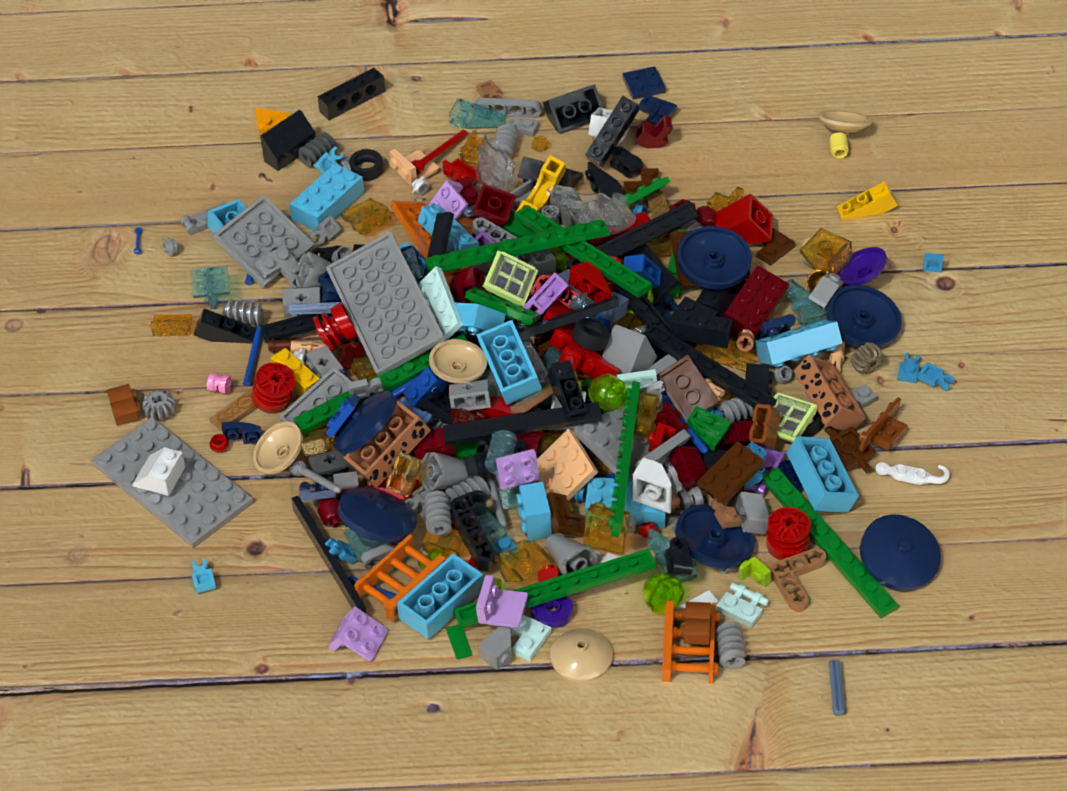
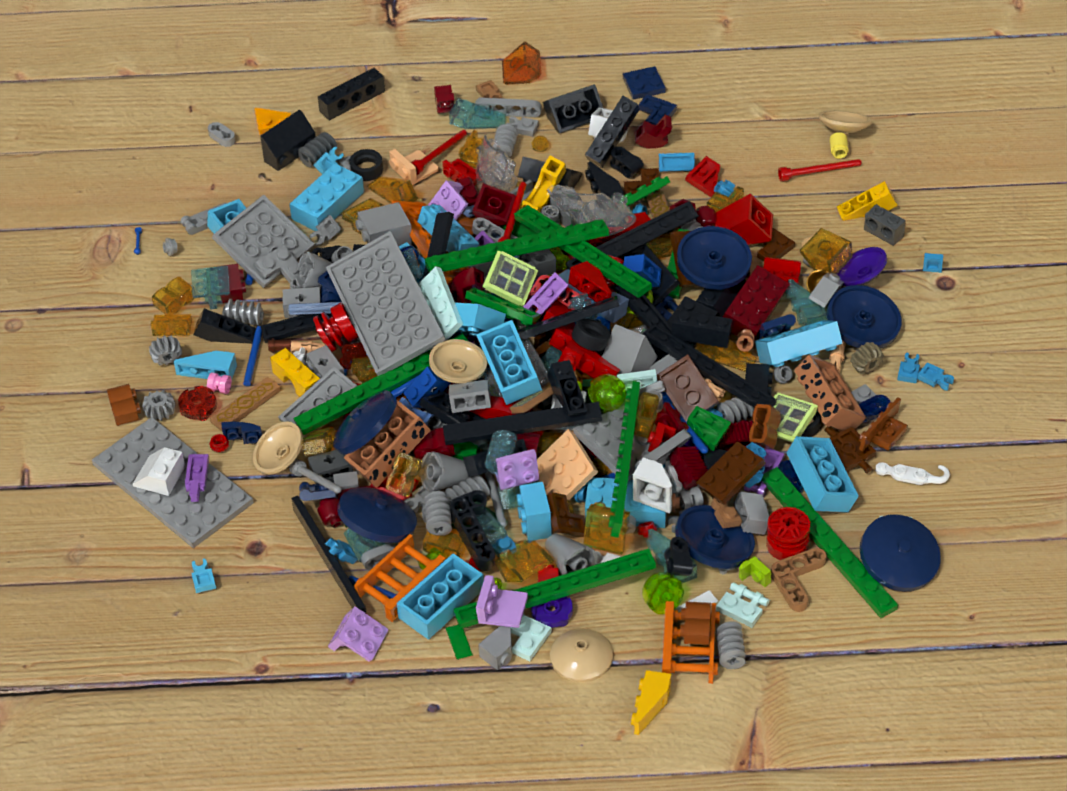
(165, 350): none -> light grey gear
(173, 296): none -> clear yellow brick
(196, 475): none -> medium lavender hinge
(197, 411): none -> clear red plate
(203, 364): none -> medium azure slope
(221, 134): none -> light grey beam
(237, 287): none -> dark red brick
(273, 387): red wheel -> none
(339, 418): blue plate -> none
(363, 388): light grey plate -> none
(383, 219): none -> light grey slope
(393, 189): none -> clear yellow slope
(420, 186): white plate -> none
(443, 98): none -> dark red brick
(463, 415): clear red plate -> none
(516, 205): none -> red piece
(522, 65): none -> clear orange slope
(653, 697): none -> yellow slope
(676, 162): none -> dark azure plate
(704, 176): none -> red wing
(724, 188): none -> dark azure gear
(783, 268): none -> red bracket
(786, 173): none -> red piece
(836, 687): sand blue axle -> none
(874, 406): none -> clear blue plate
(884, 225): none -> dark grey brick

